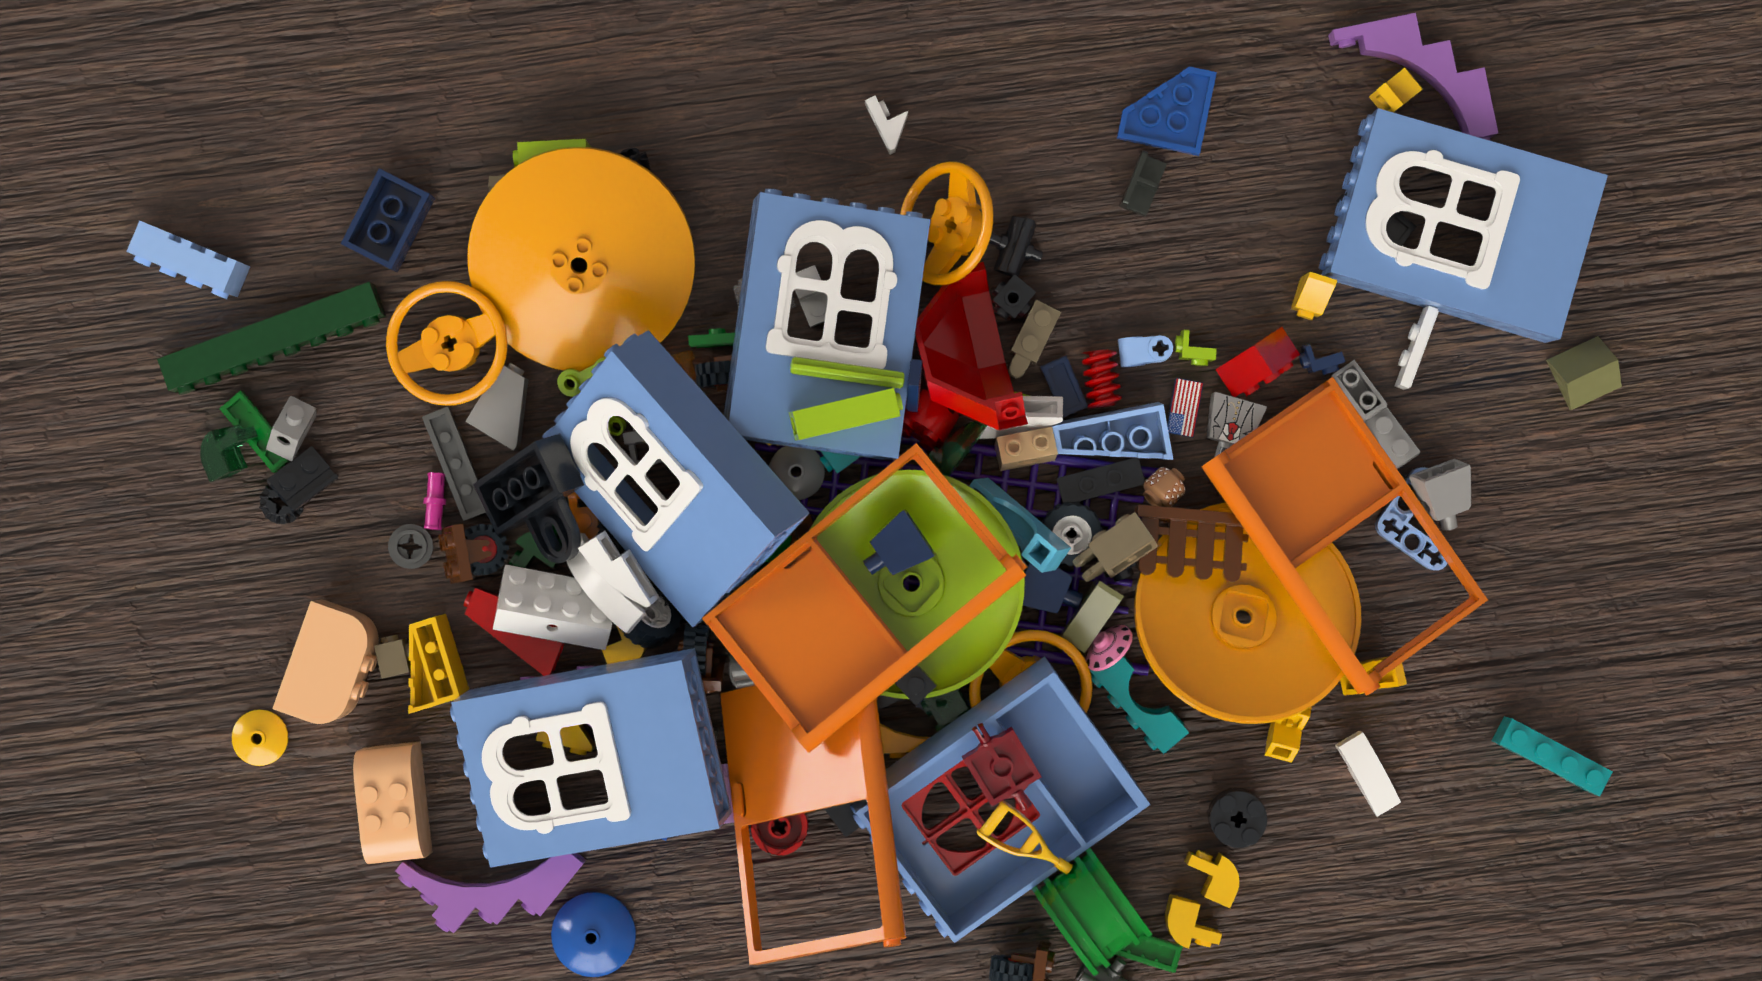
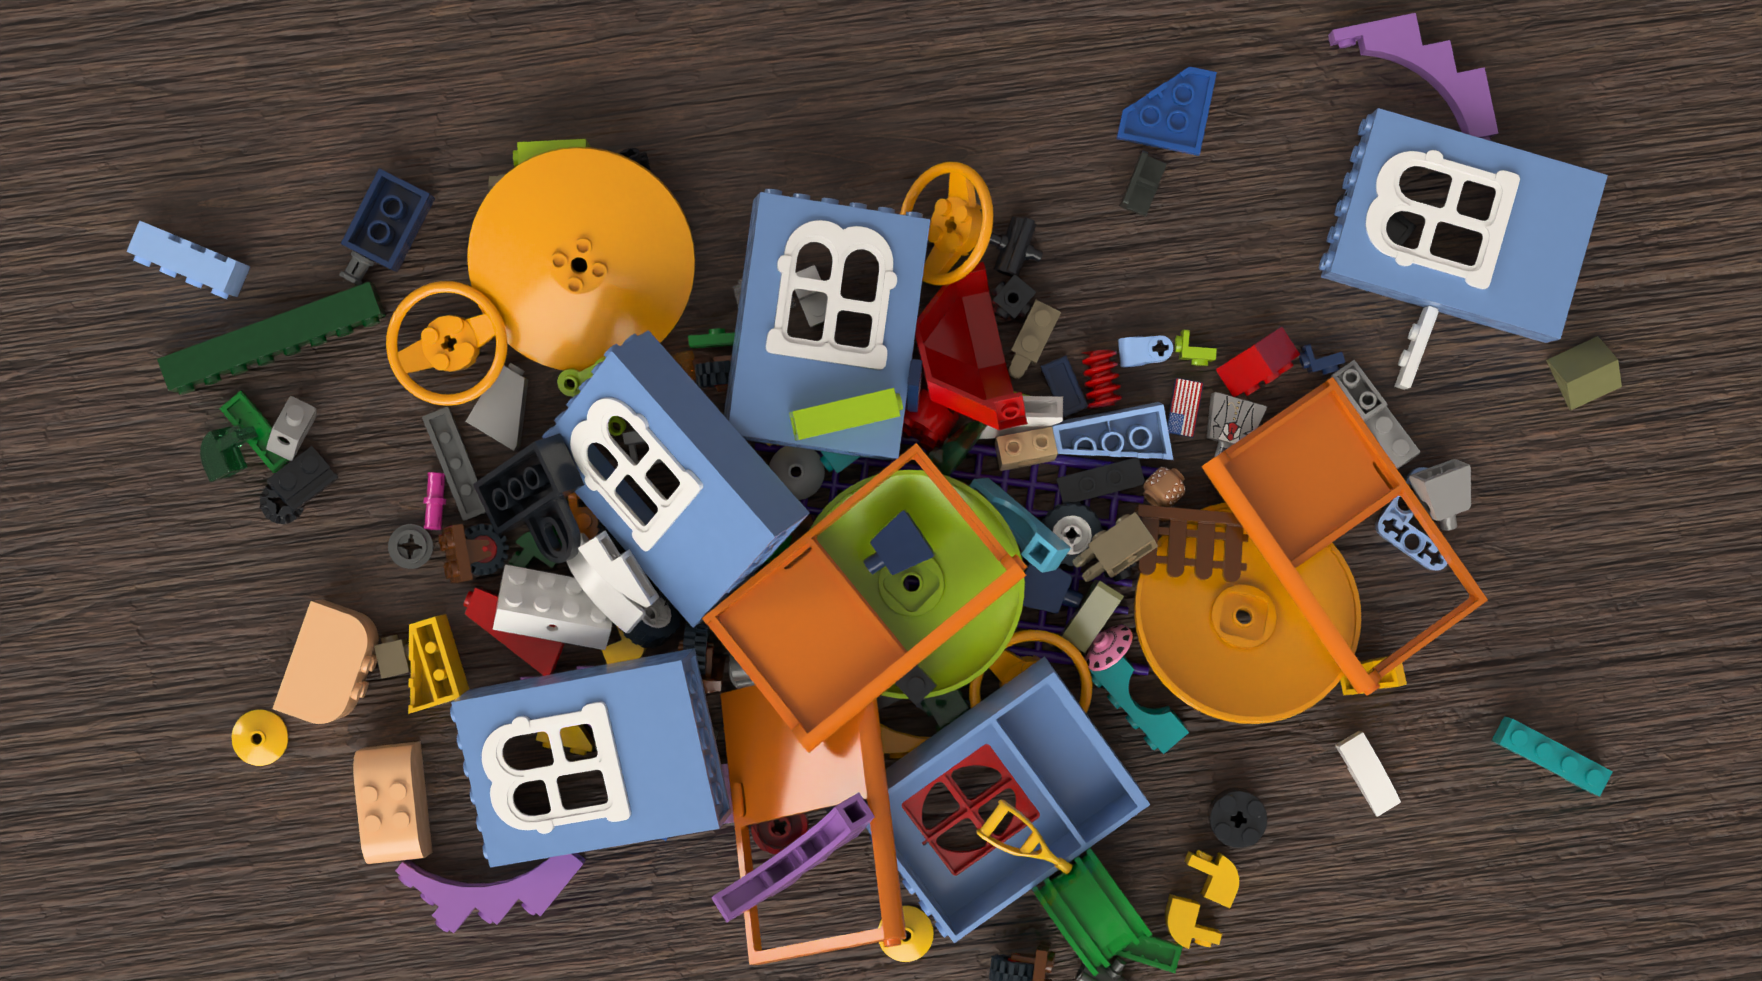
(356, 268): none -> dark grey bush
(599, 915): blue dish -> none
(787, 866): none -> medium lavender arch
(847, 372): lime axle -> none
(890, 129): white slope -> none
(921, 936): none -> yellow dish
(1001, 766): dark red plate -> none
(1285, 736): yellow brick -> none
(1312, 295): yellow slope -> none
(1396, 91): yellow brick -> none

